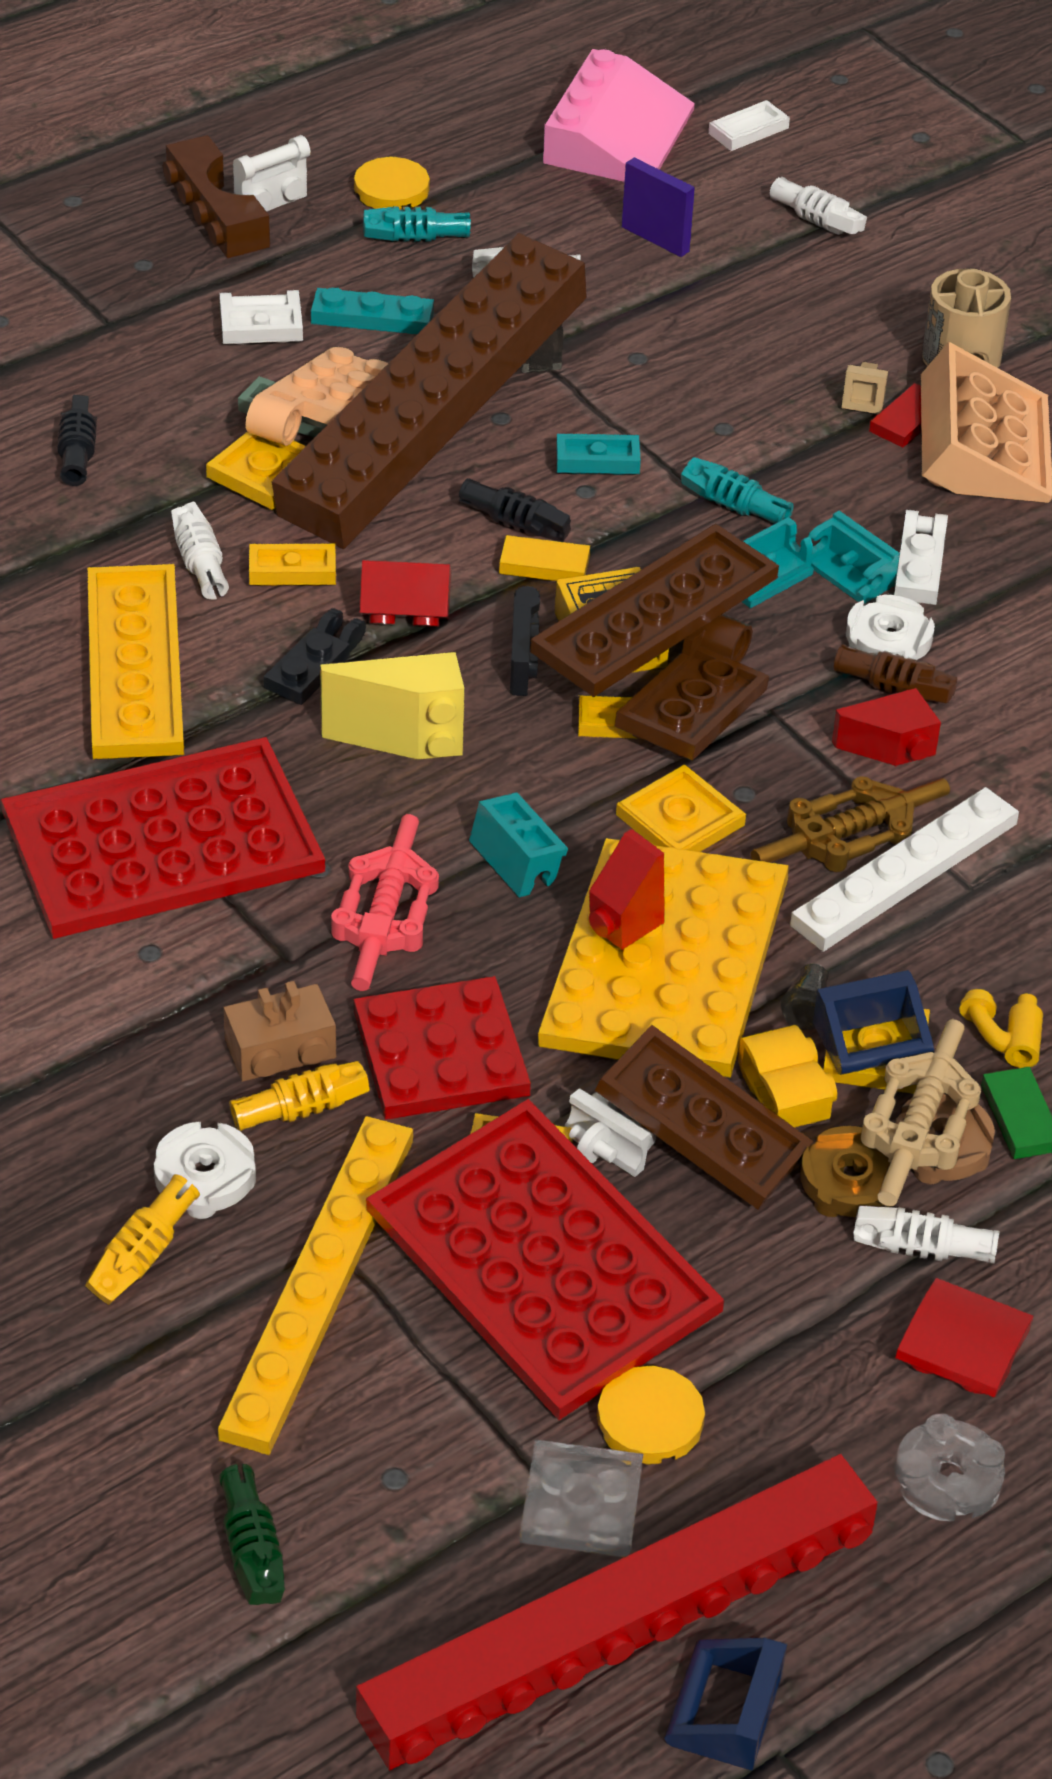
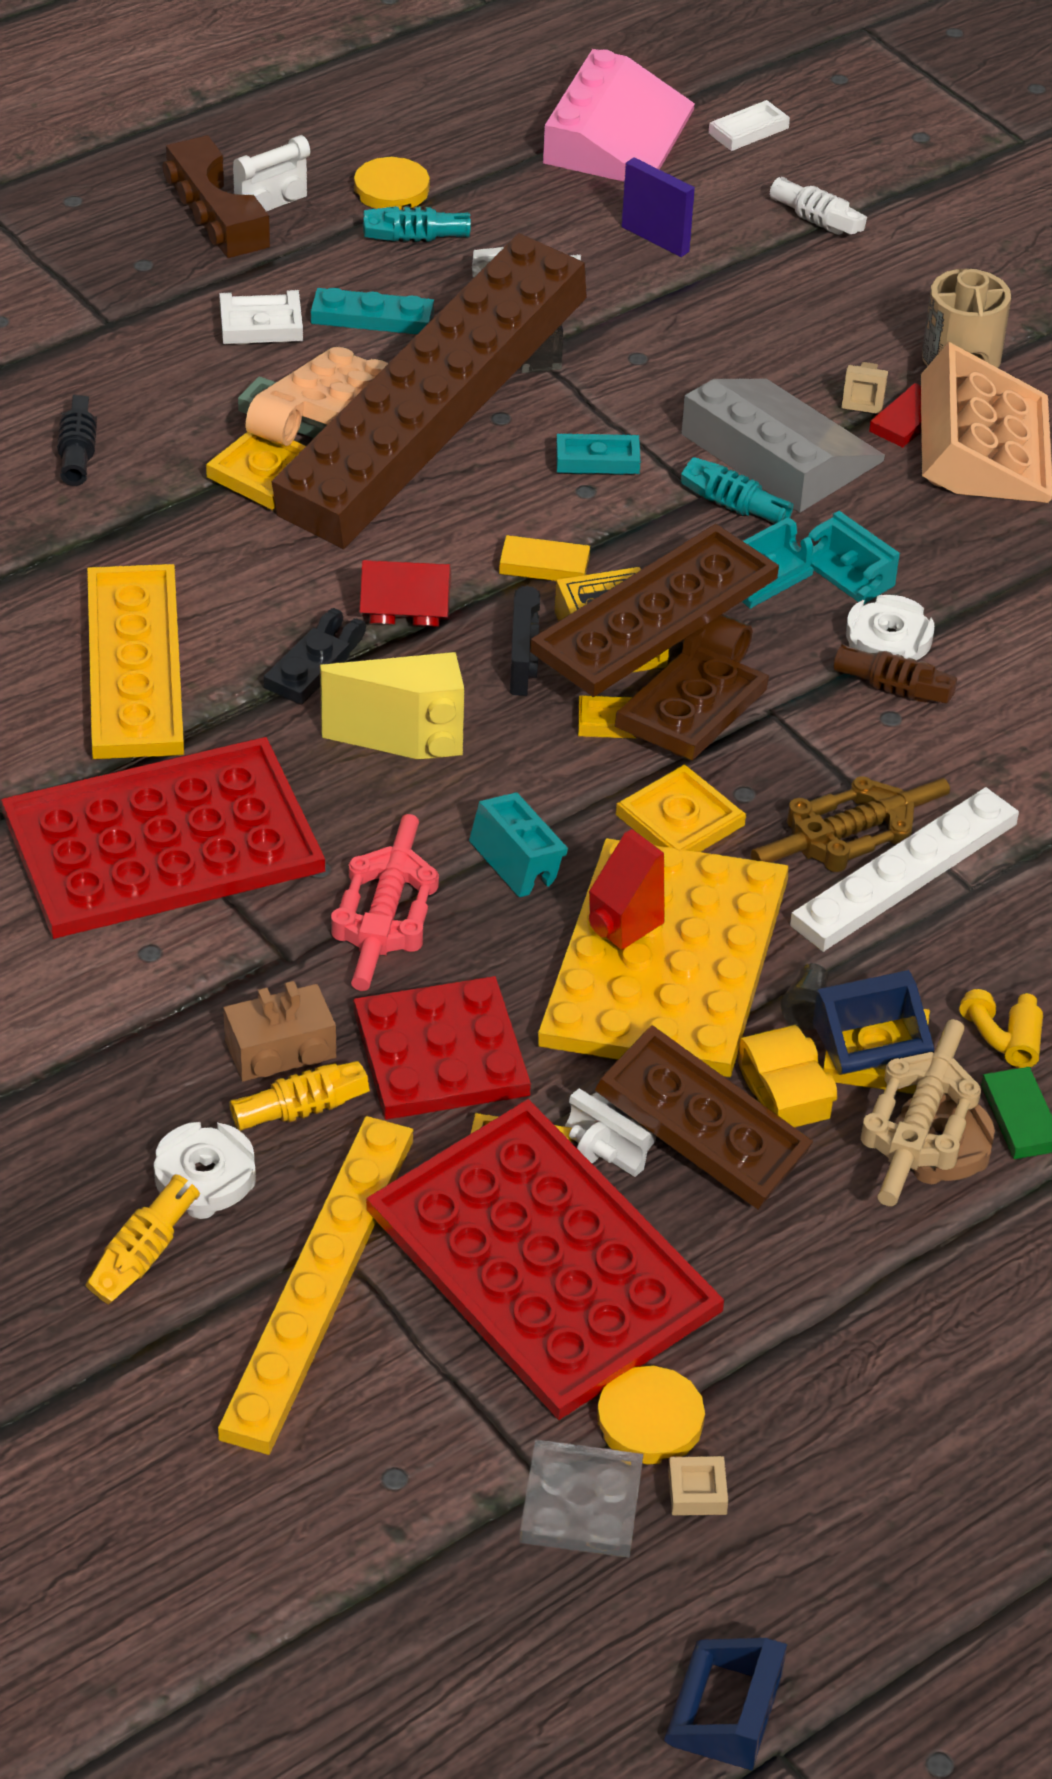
(199, 549): white hinge -> none
(252, 1538): dark green hinge -> none
(292, 564): yellow plate -> none
(516, 510): black hinge -> none
(613, 1612): red brick -> none
(698, 1485): none -> tan plate
(775, 439): none -> light grey slope
(825, 1178): pearl gold plate -> none
(888, 728): red slope -> none
(896, 1229): white hinge -> none
(921, 557): white plate -> none
(956, 1443): clear plate -> none
(964, 1338): red slope -> none

